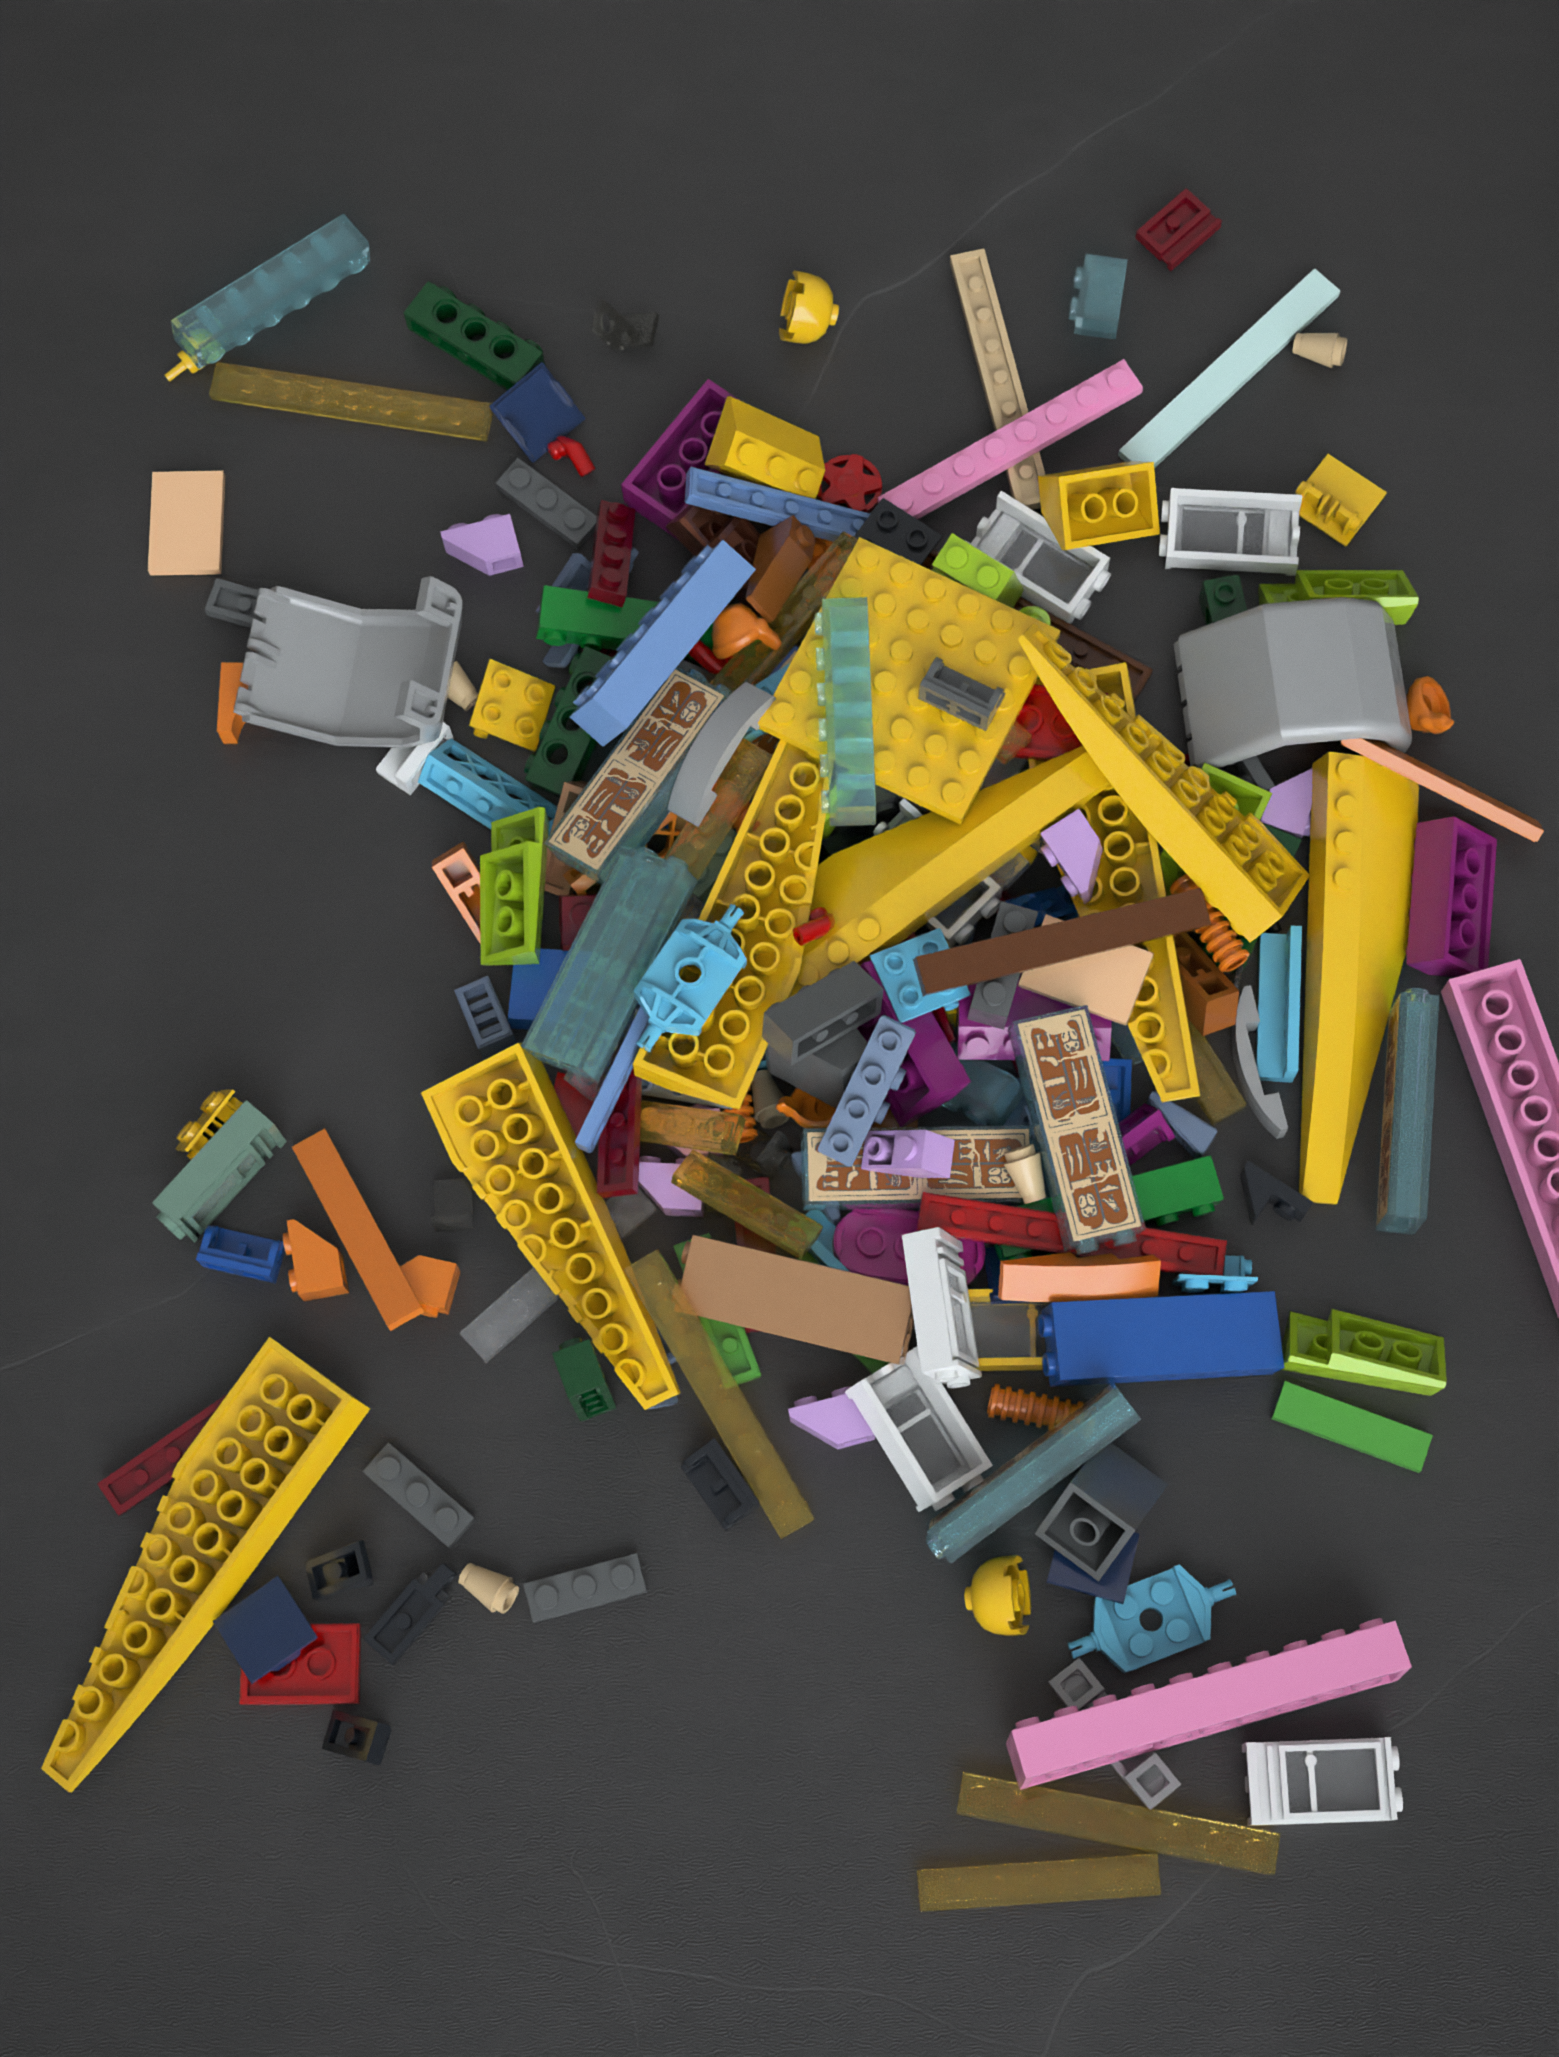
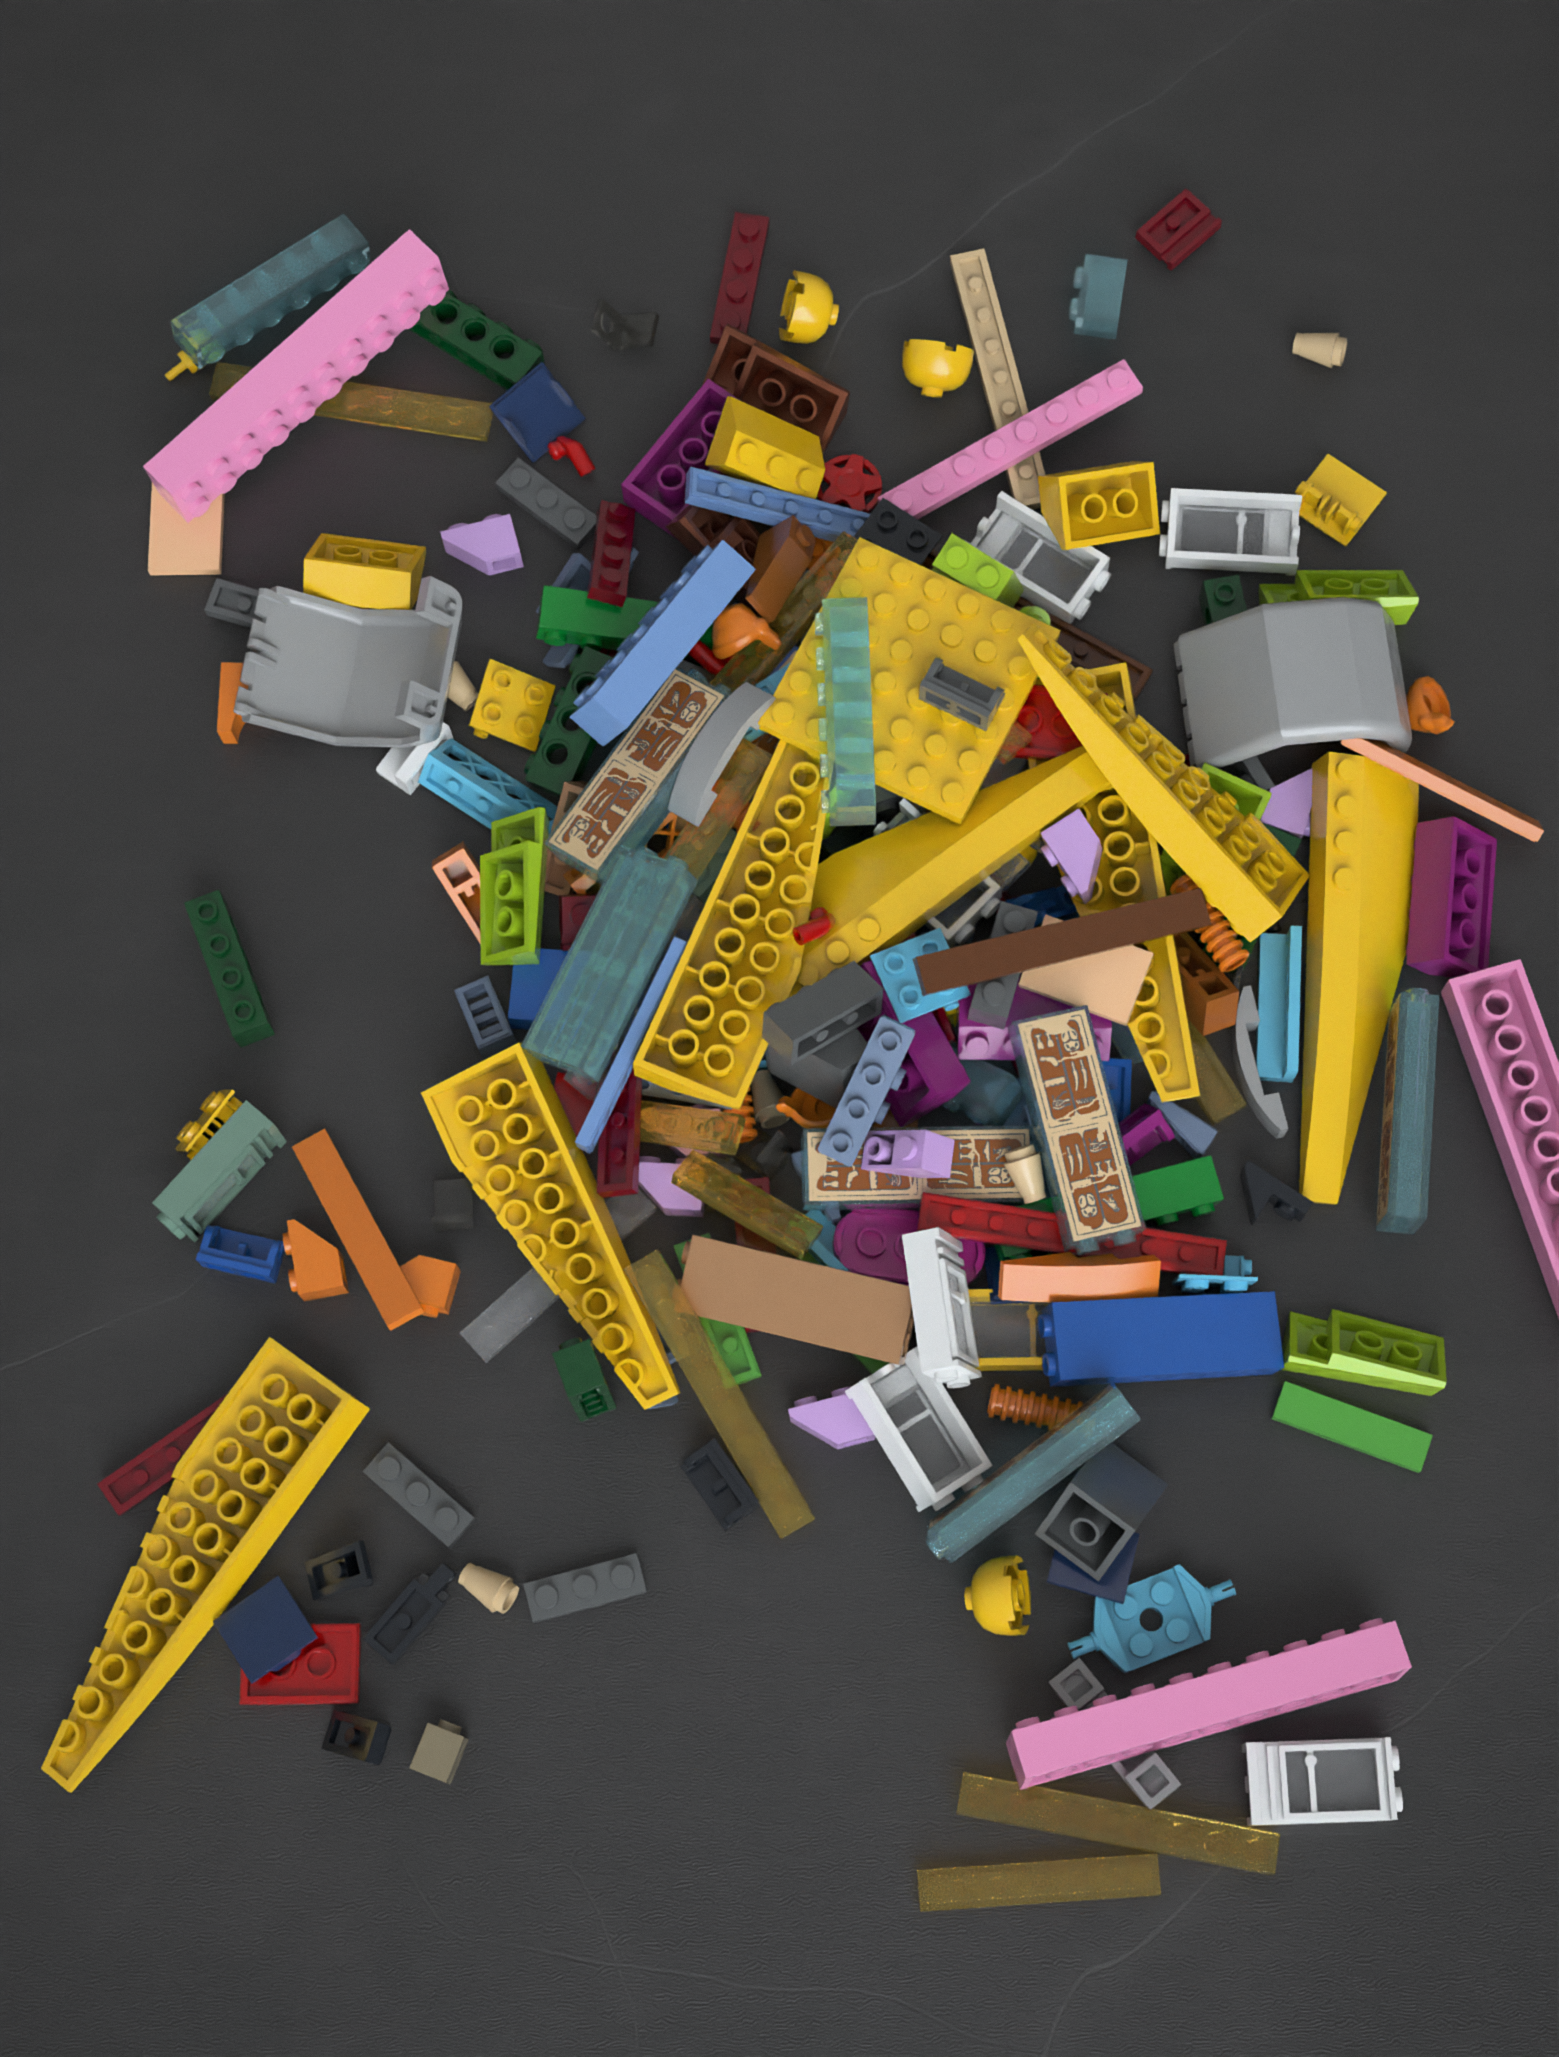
(229, 968): none -> dark green brick
(298, 377): none -> bright pink brick
(364, 572): none -> yellow slope
(439, 1751): none -> dark tan brick
(685, 1006): medium azure plate -> none
(740, 274): none -> dark red plate
(778, 385): none -> copper slope
(935, 366): none -> yellow cylinder
(1231, 370): light aqua tile -> none

